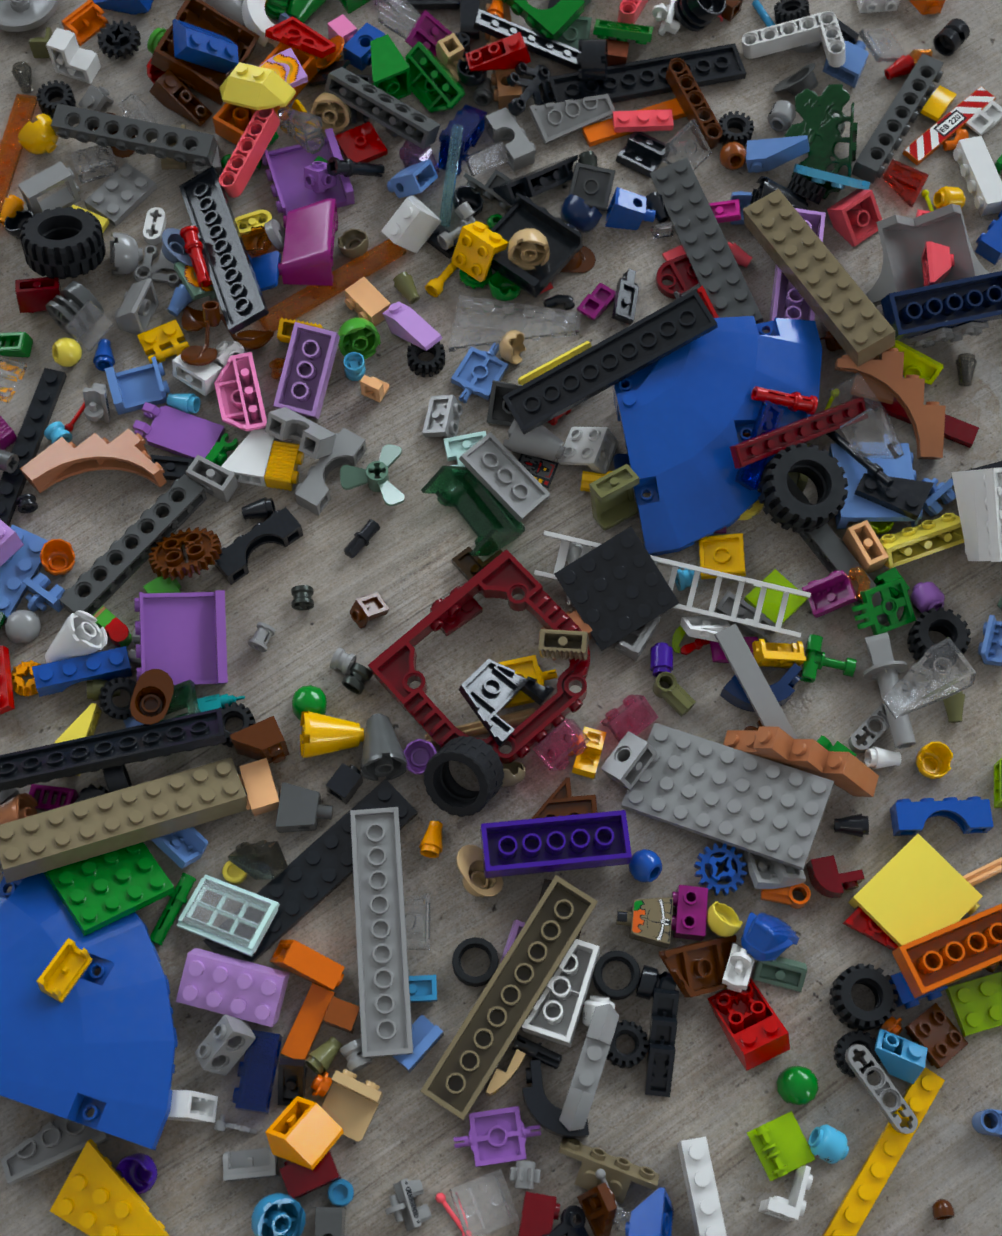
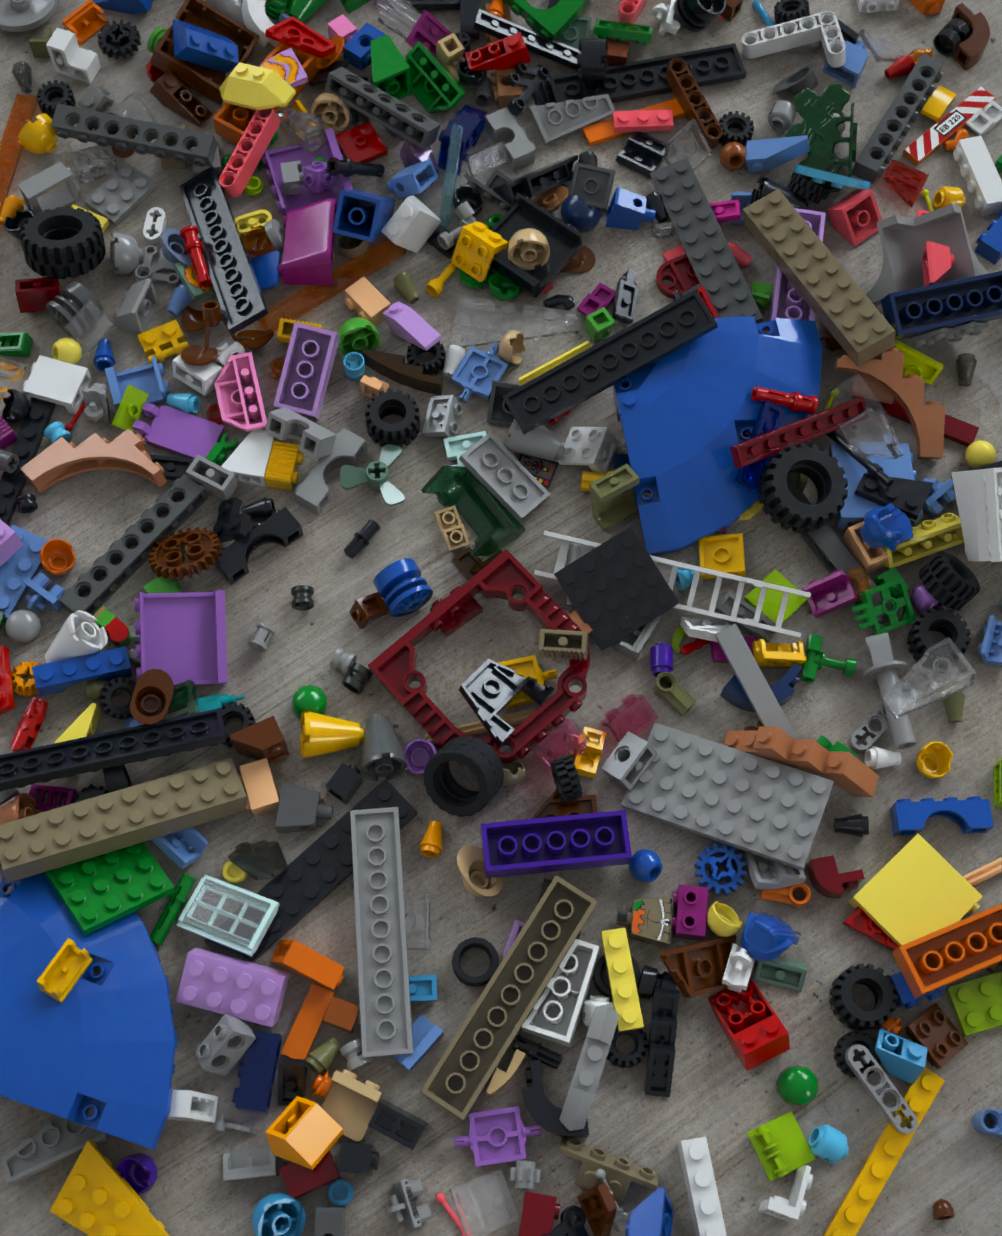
(15, 407): none -> black hair
(29, 725): none -> red hinge
(57, 383): none -> white panel
(130, 408): none -> lime plate
(213, 414): none -> clear red plate
(229, 523): none -> black plate
(254, 186): none -> lime plate
(292, 177): none -> light grey brick
(358, 1158): none -> black brick
(362, 214): none -> blue slope
(388, 404): none -> black tyre
(394, 368): none -> dark brown slope
(397, 1124): none -> black hinge
(402, 587): none -> blue wheel
(451, 528): none -> tan slope
(453, 358): none -> white cone
(551, 198): none -> medium nougat dish
(566, 779): none -> black tyre
(600, 329): none -> bright green brick
(622, 979): none -> light yellow plate
(761, 294): none -> bright green bracket
(886, 527): none -> blue hair
(949, 580): none -> black tyre
(972, 49): none -> reddish brown arch
(980, 454): none -> light yellow piece

